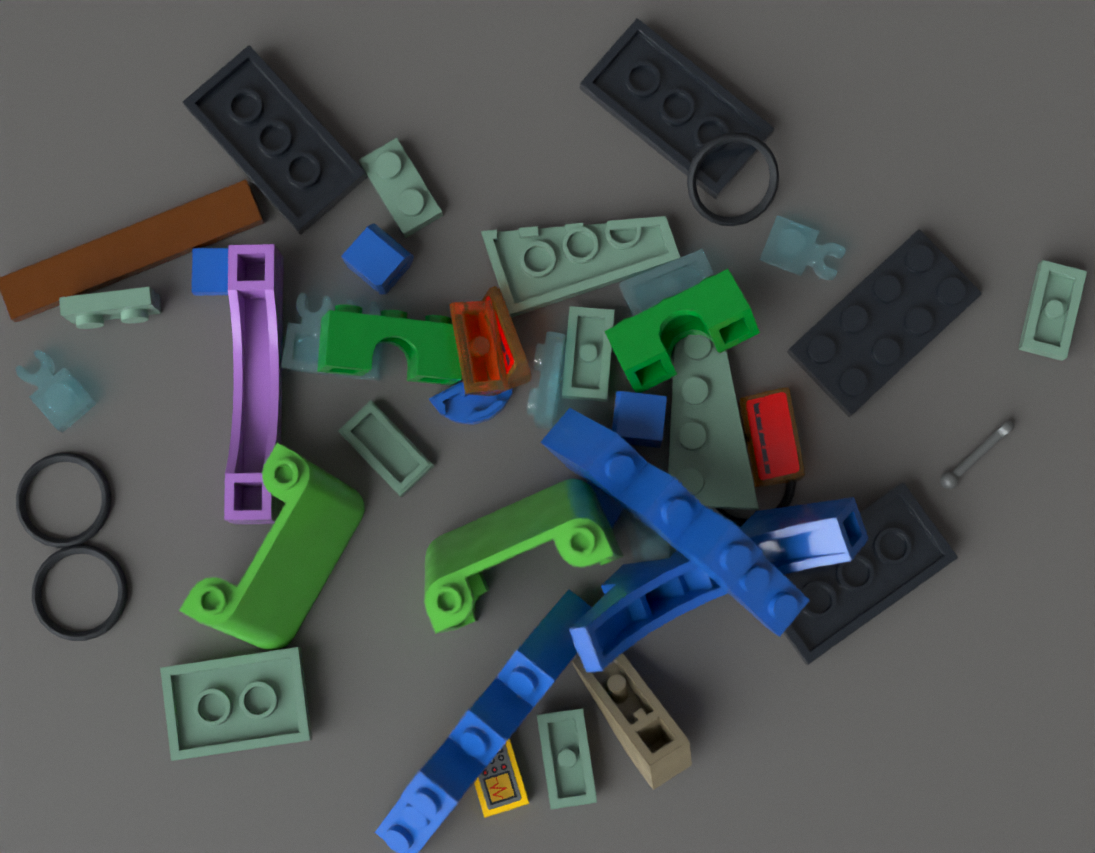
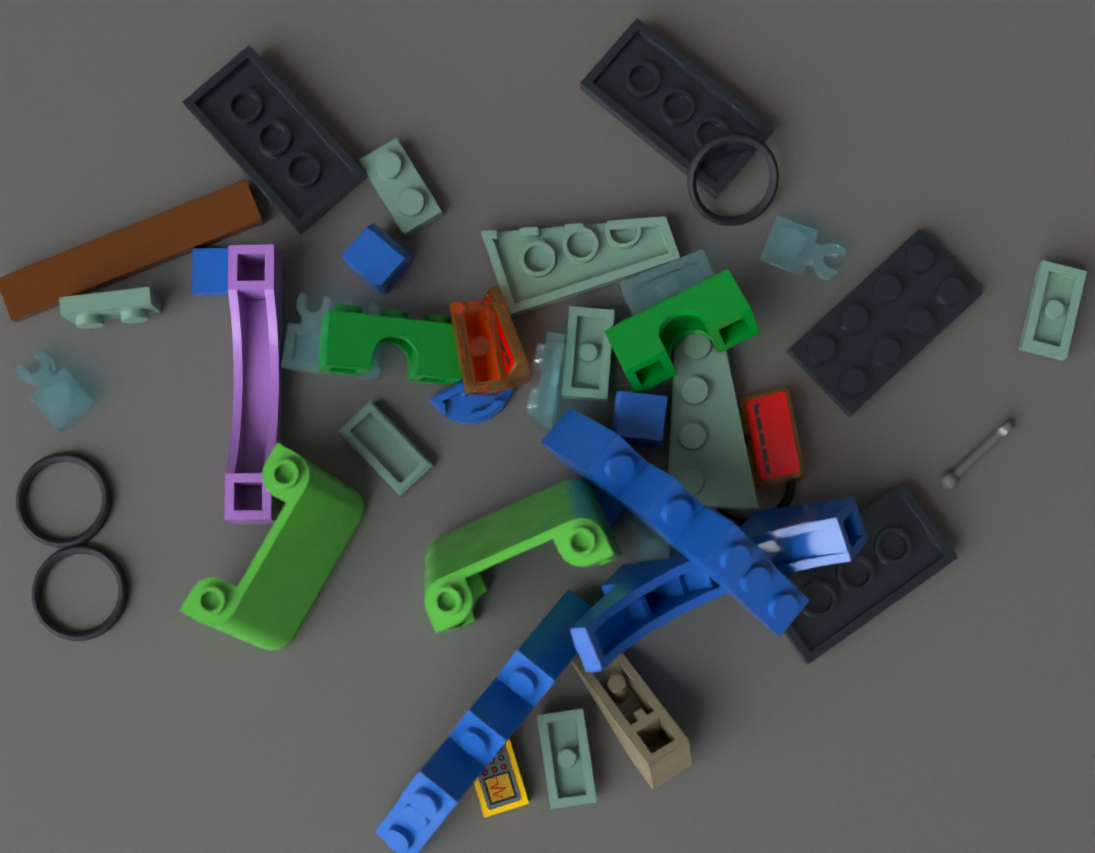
(236, 703): sand green plate -> none

